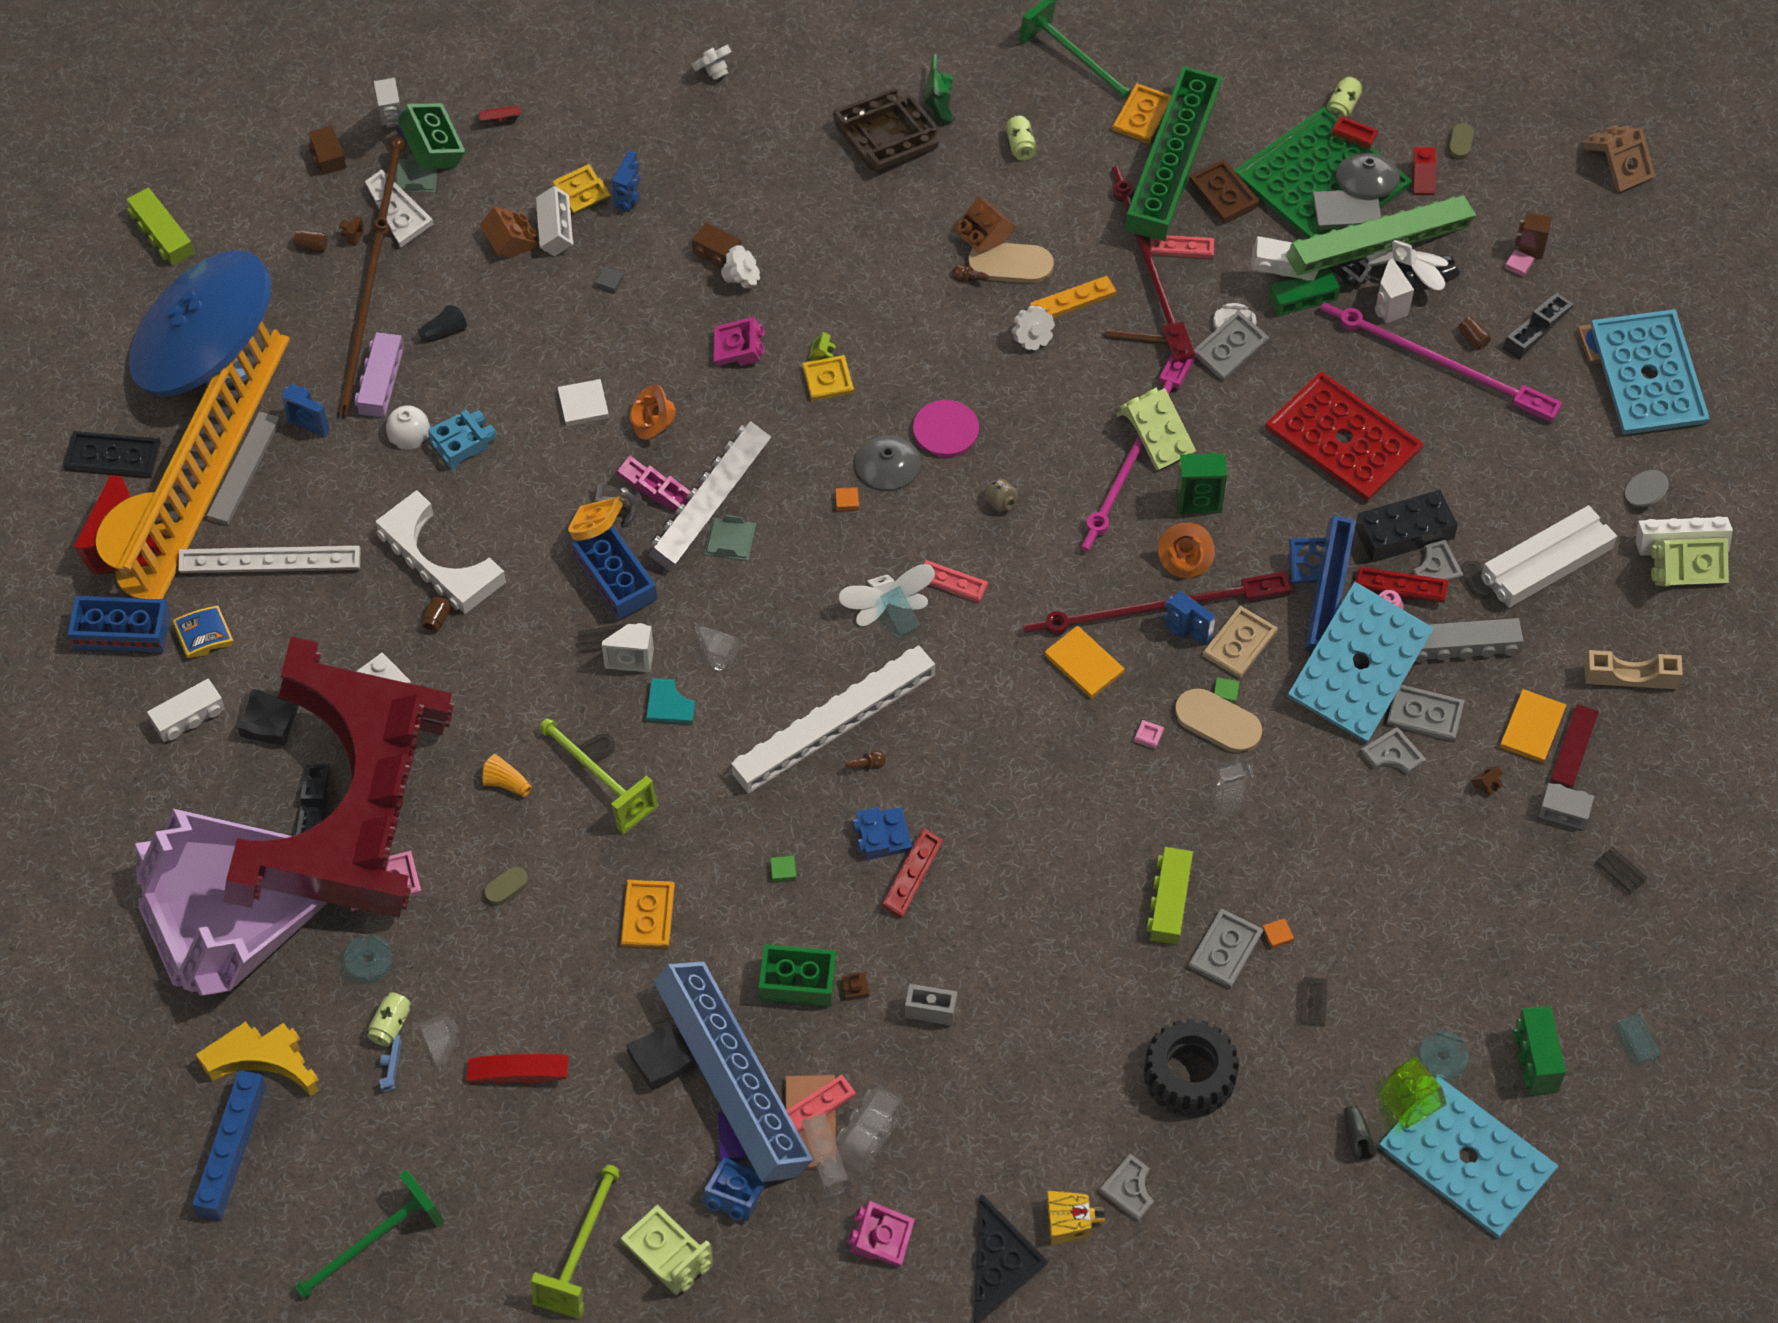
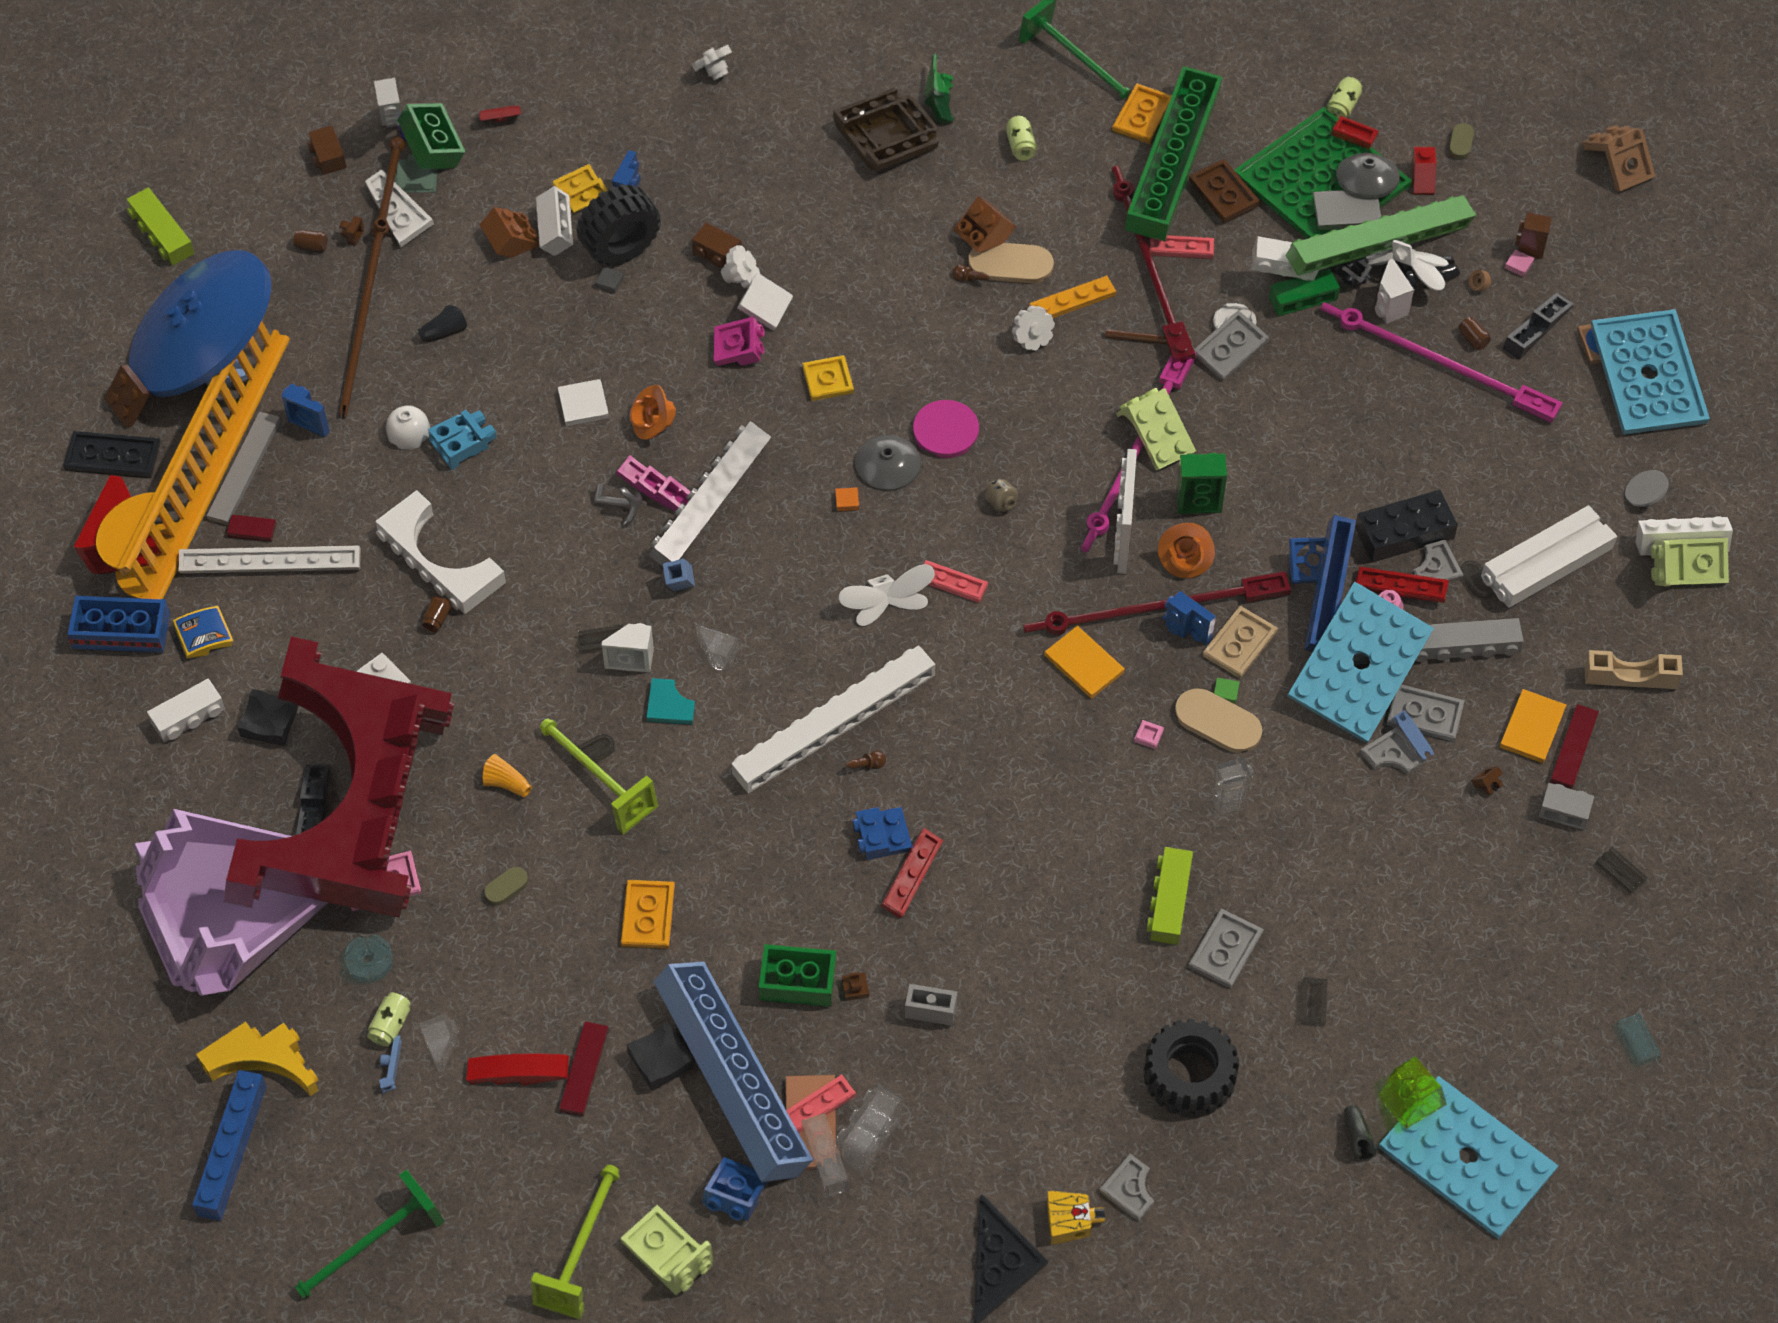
(126, 395): none -> reddish brown plate
(251, 528): none -> dark red tile
(379, 374): lavender brick -> none
(584, 1068): none -> dark red tile
(594, 518): light orange tile -> none
(615, 572): blue brick -> none
(618, 224): none -> black tyre
(678, 574): none -> medium blue brick
(729, 1143): dark purple tile -> none
(730, 538): sand green piece -> none
(765, 301): none -> white tile
(783, 869): bright green tile -> none
(820, 346): lime tile -> none
(880, 1234): dark pink plate -> none
(900, 611): clear light blue tile -> none
(1125, 502): none -> white plate
(1278, 933): orange tile -> none
(1325, 408): red plate -> none
(1413, 734): none -> medium blue piece
(1455, 1049): clear light blue plate -> none
(1479, 280): none -> medium nougat tile
(1539, 1050): green brick -> none

